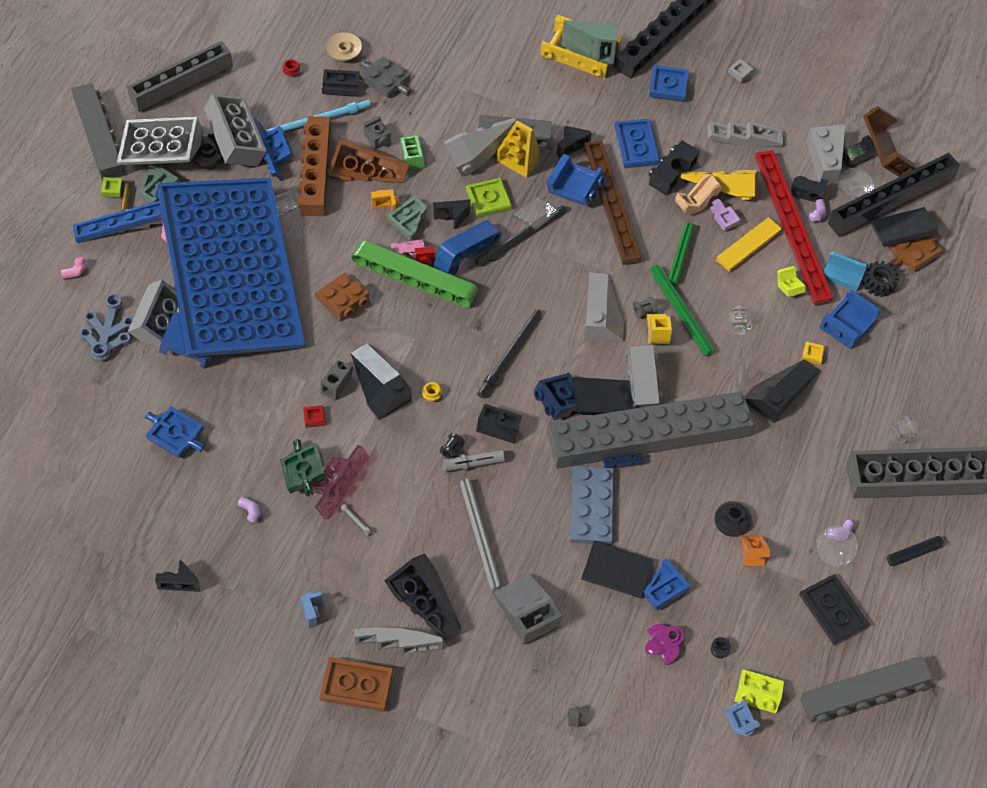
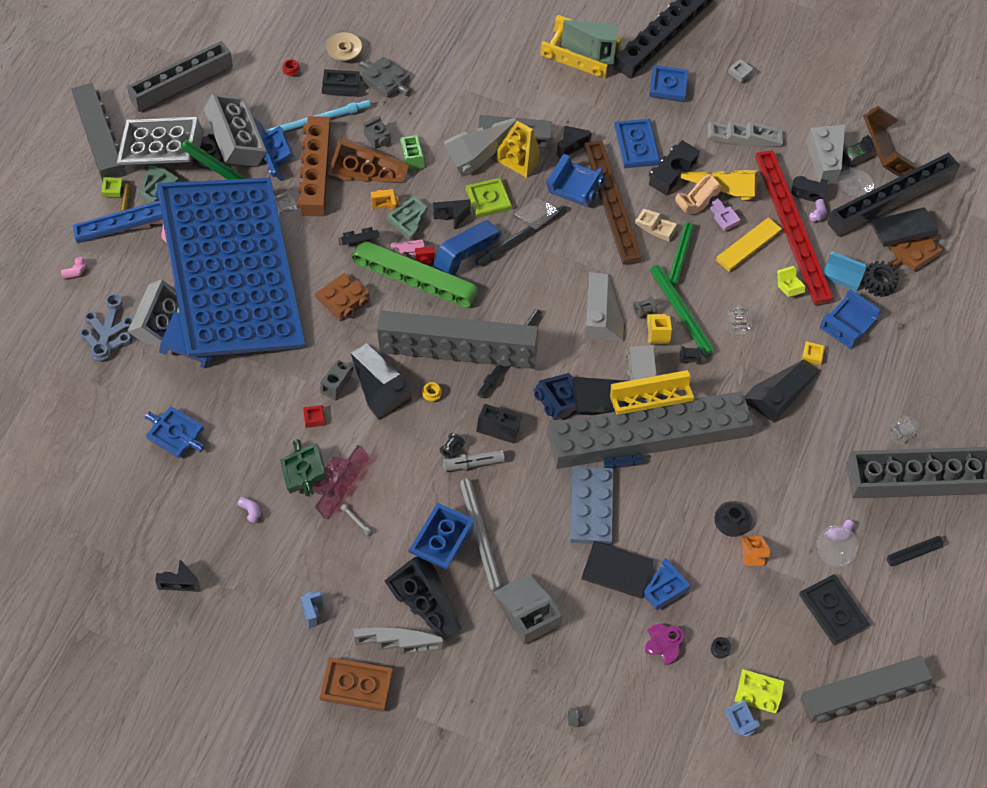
(210, 161): none -> green axle
(351, 237): none -> black plate
(443, 536): none -> blue slope
(458, 339): none -> dark grey brick
(649, 388): none -> yellow fence
(653, 224): none -> tan slope
(690, 354): none -> black bush

